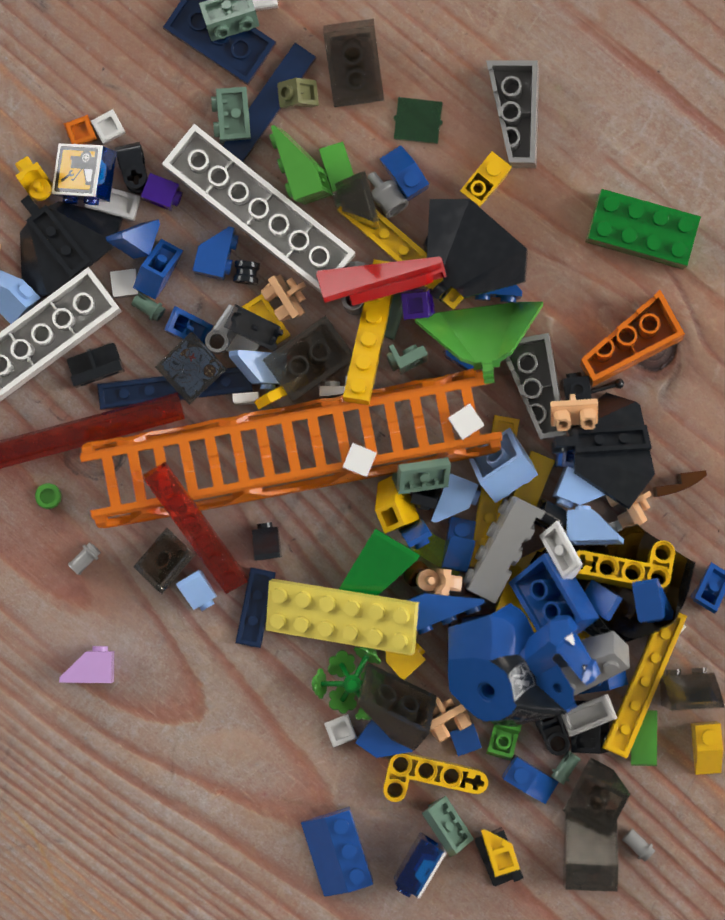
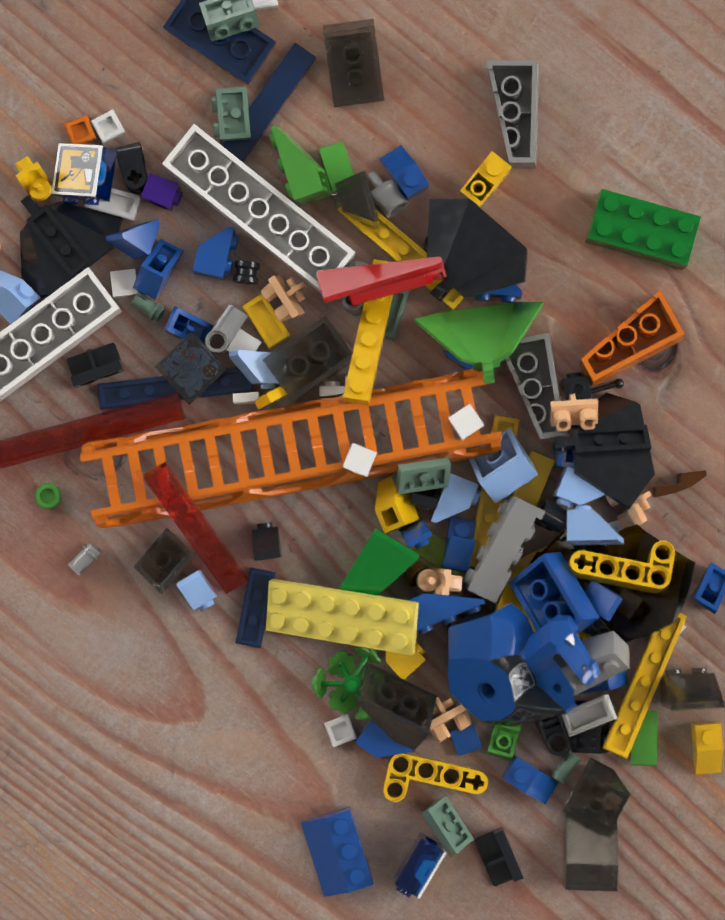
(91, 667): lavender slope -> none
(253, 327): black hinge -> none
(298, 93): olive bracket -> none
(411, 358): sand green bracket -> none
(417, 303): dark purple brick -> none
(418, 120): clear green piece -> none
(500, 853): yellow tile -> none
(561, 551): white slope -> none
(638, 845): light grey pin -> none
(651, 601): blue slope -> none

